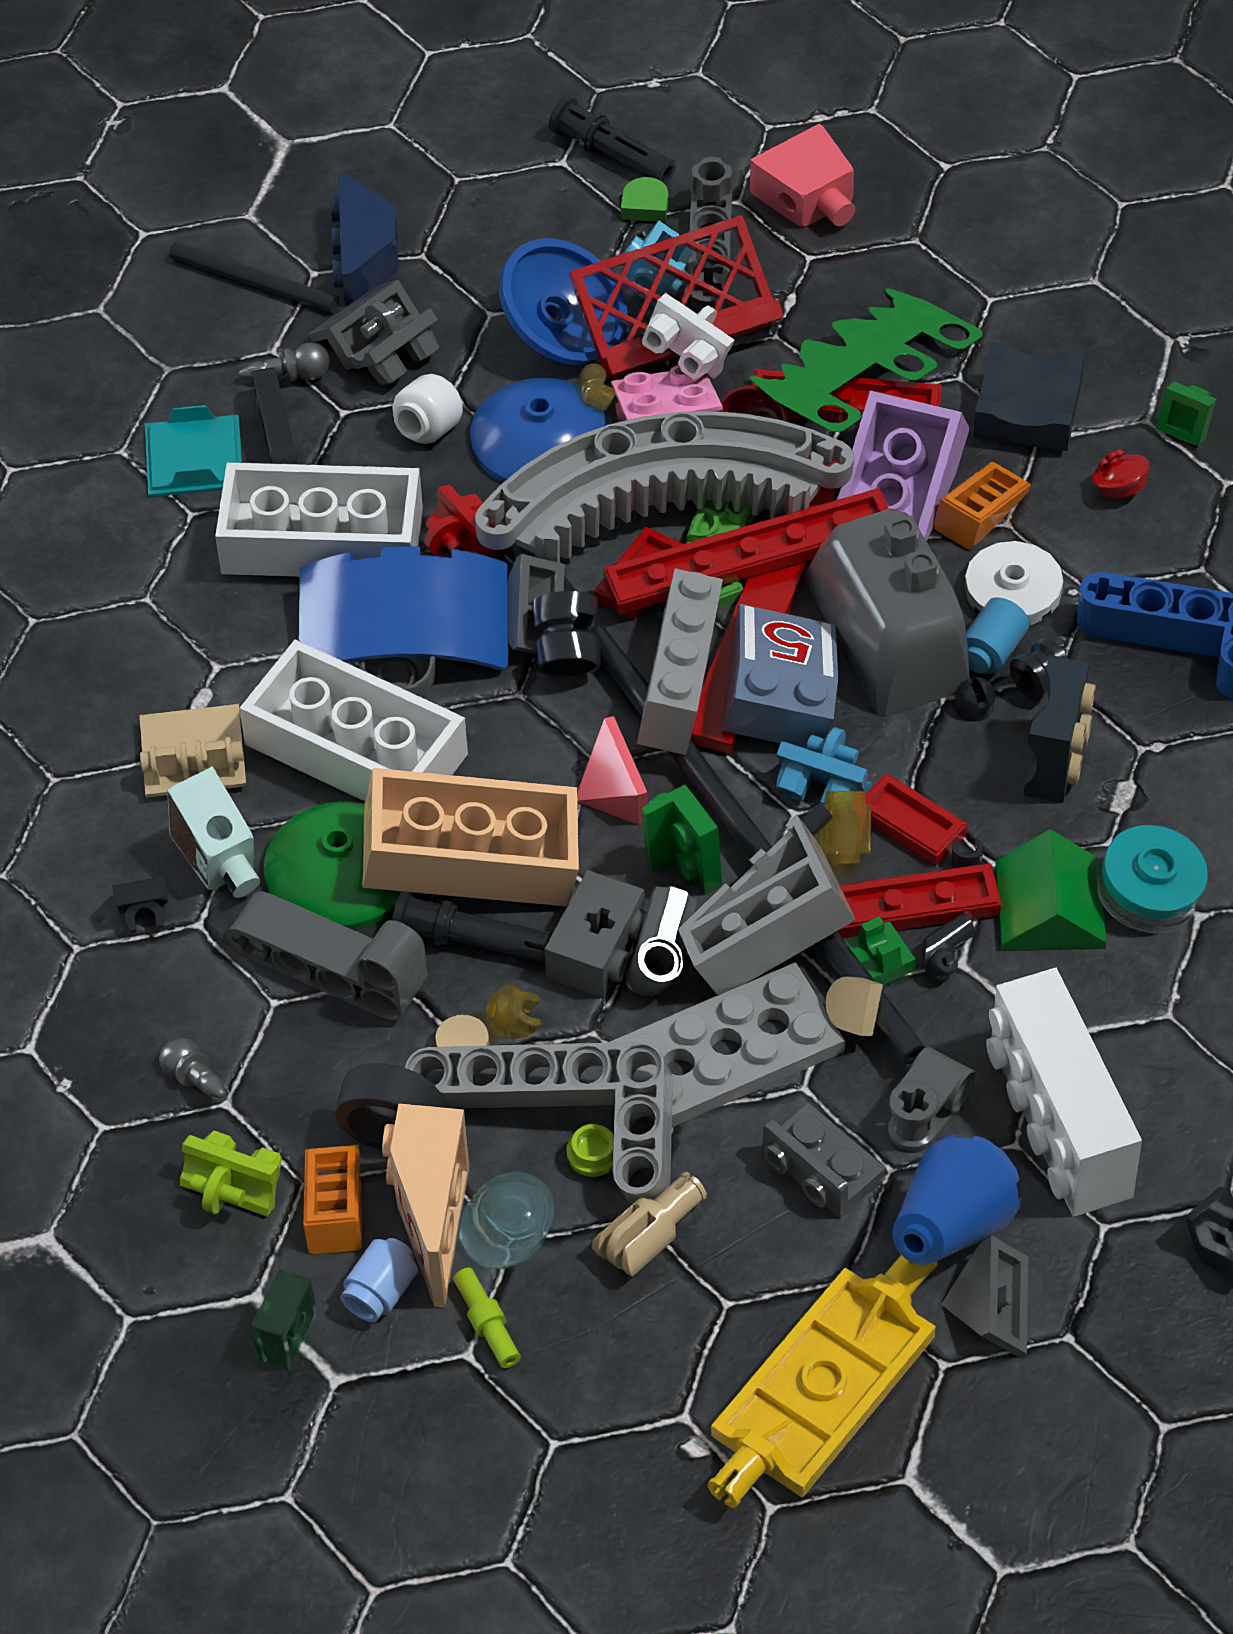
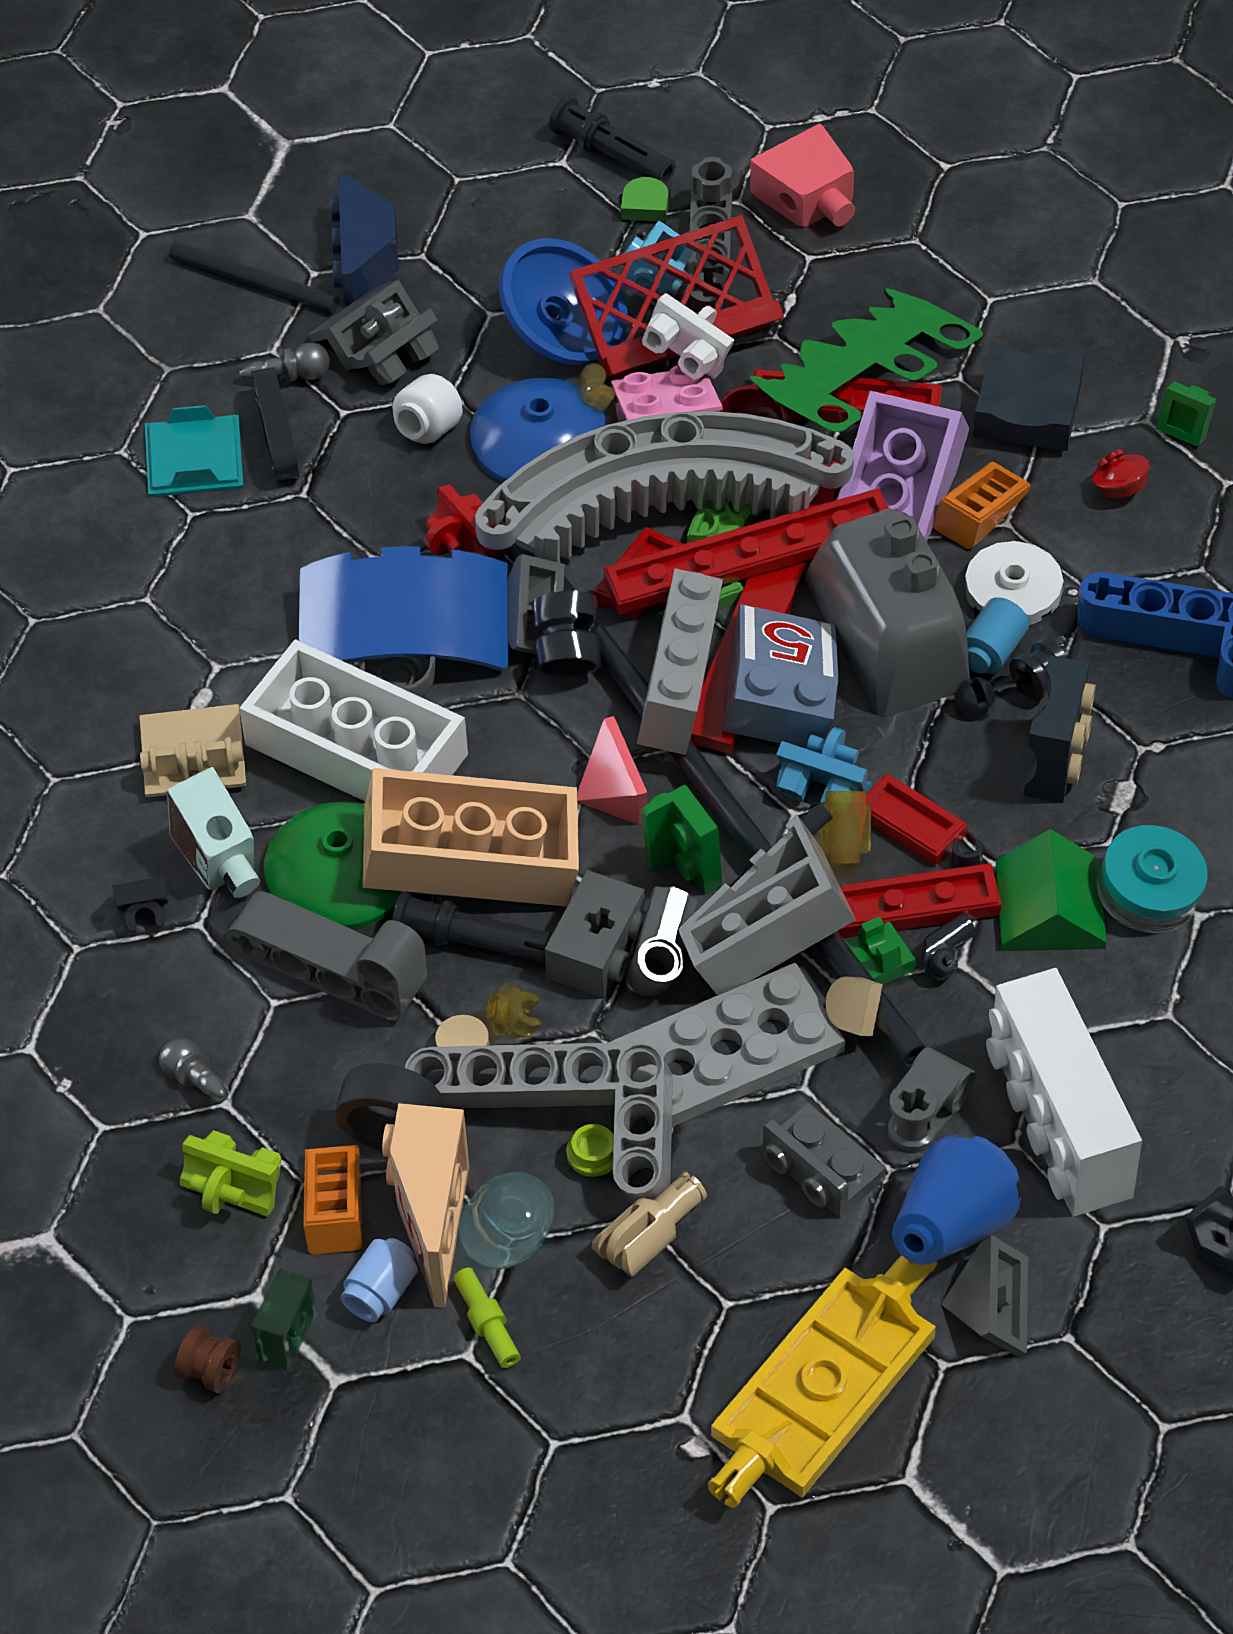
(207, 1359): none -> copper wheel
(297, 514): white brick -> none

